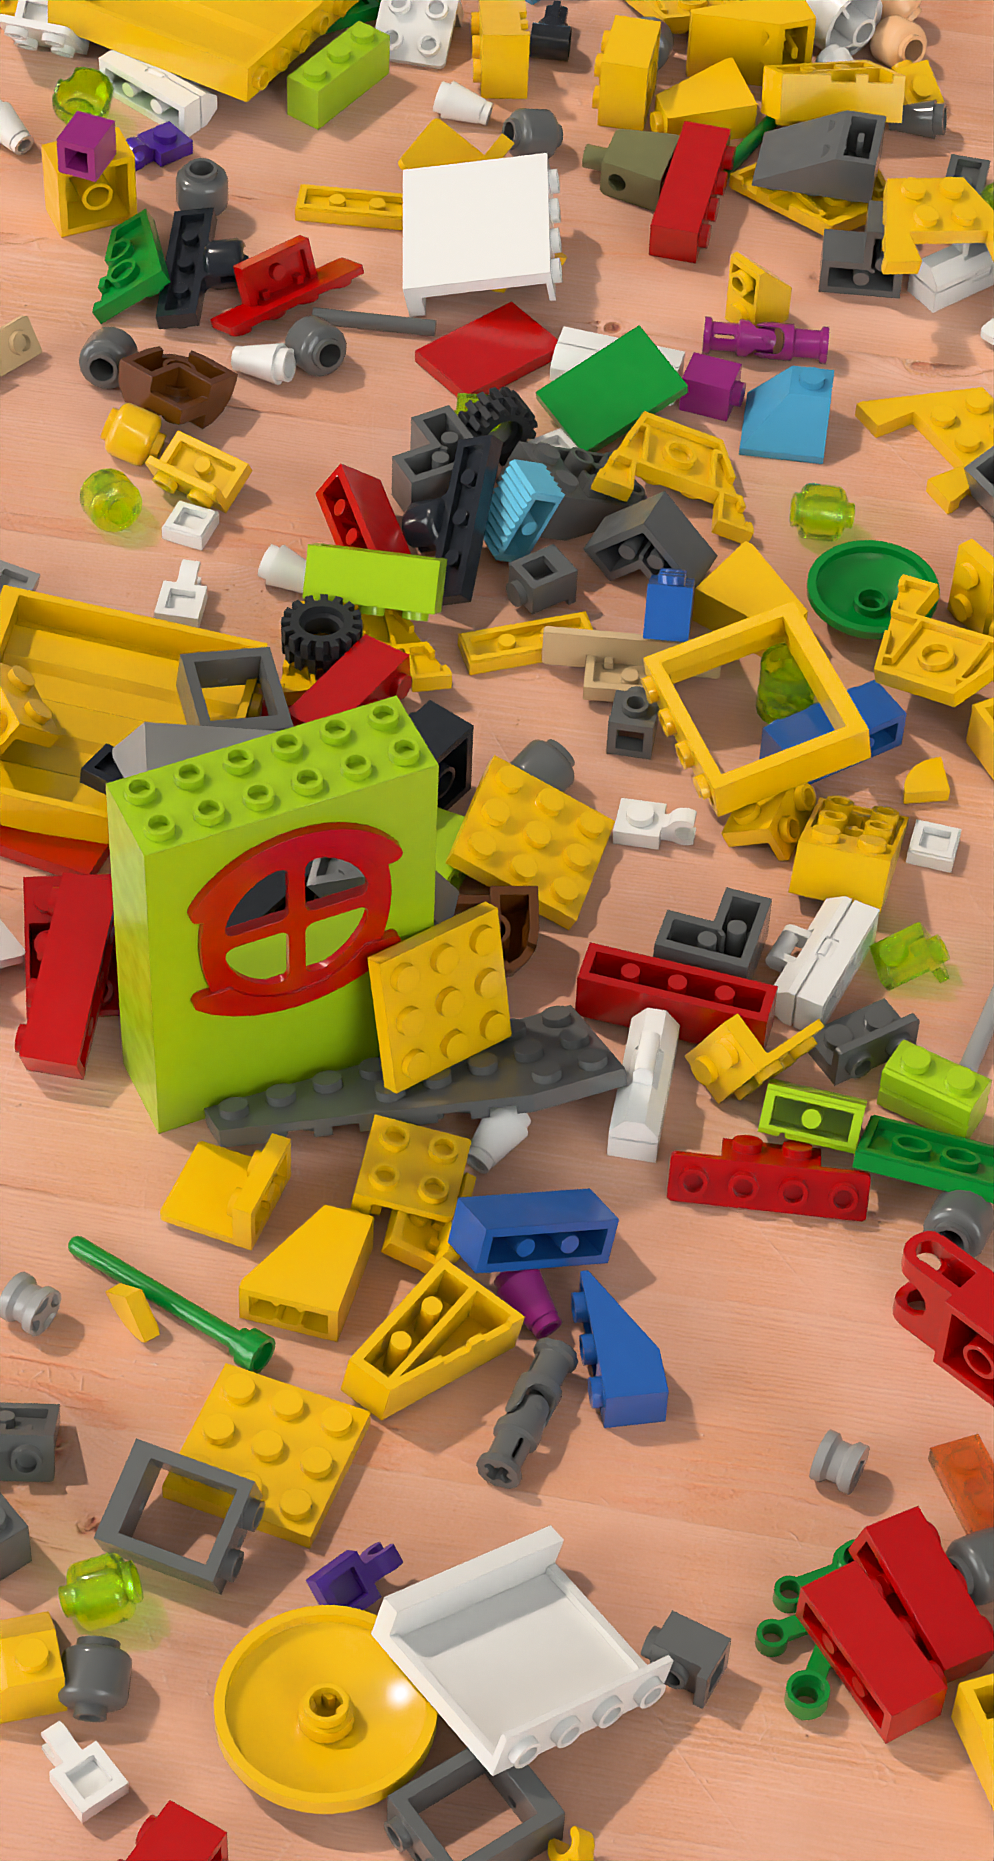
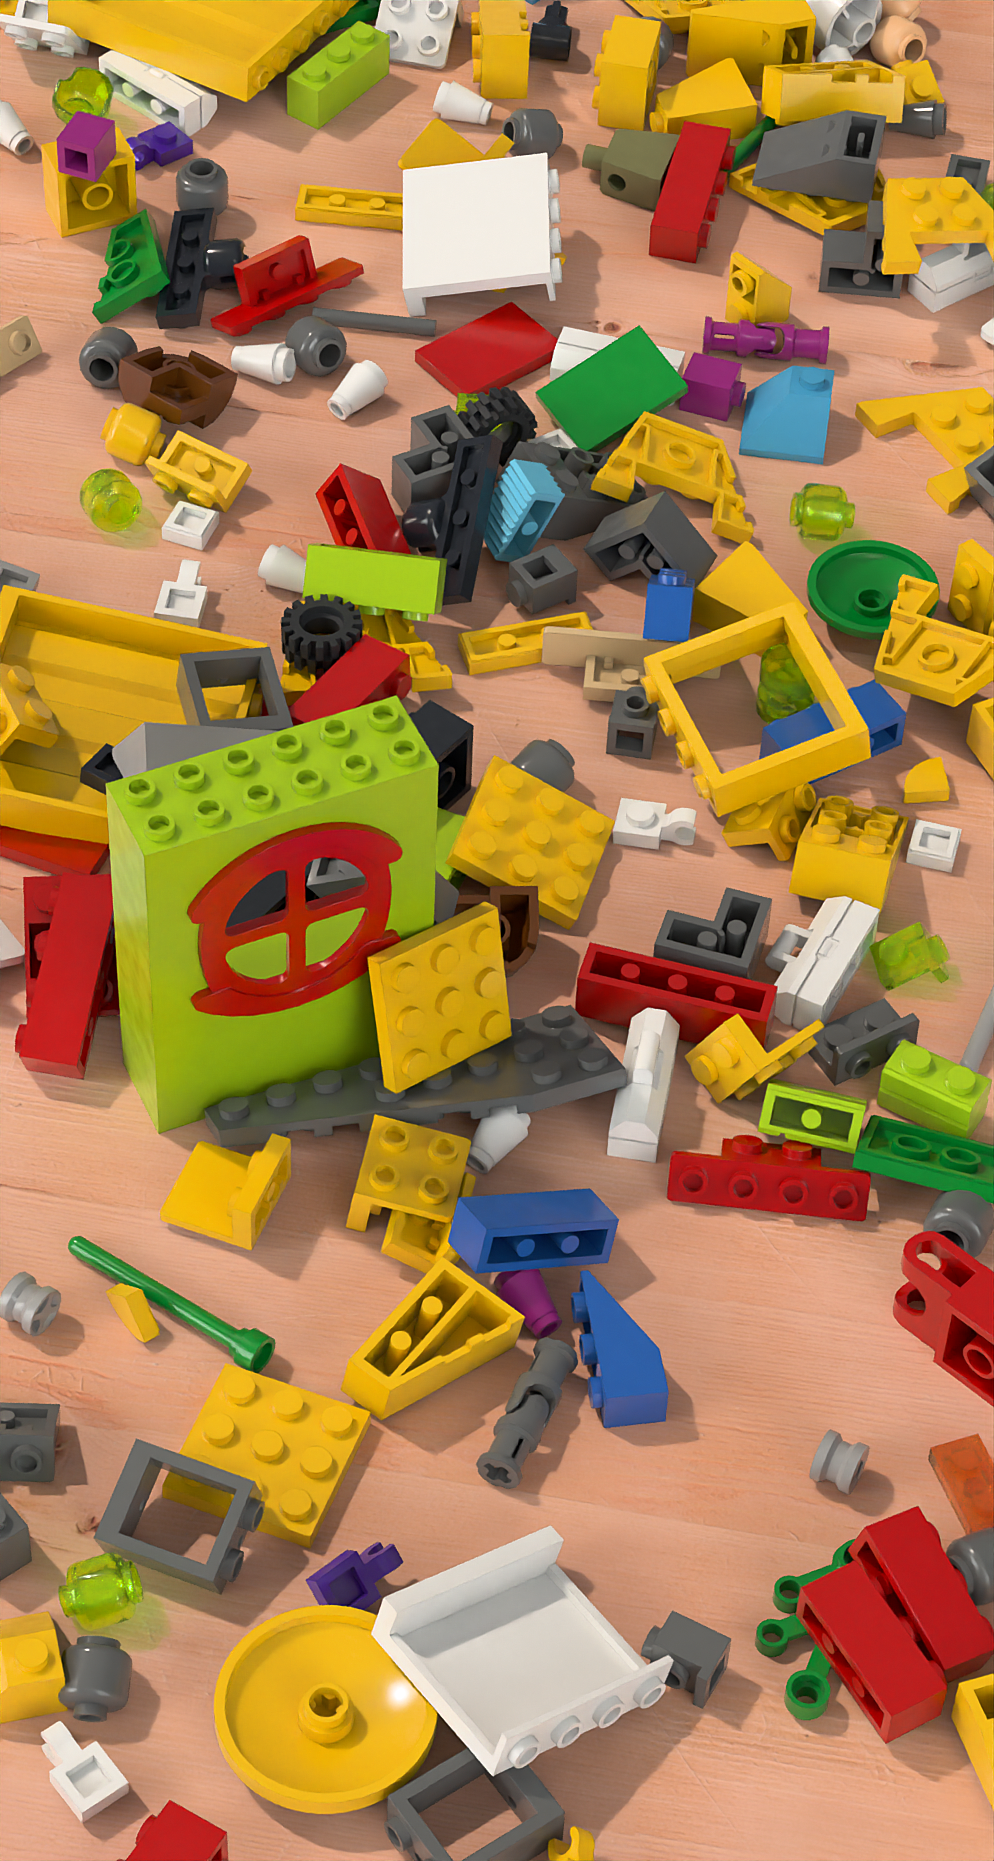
(311, 1275): yellow slope -> none
(359, 388): none -> white cone

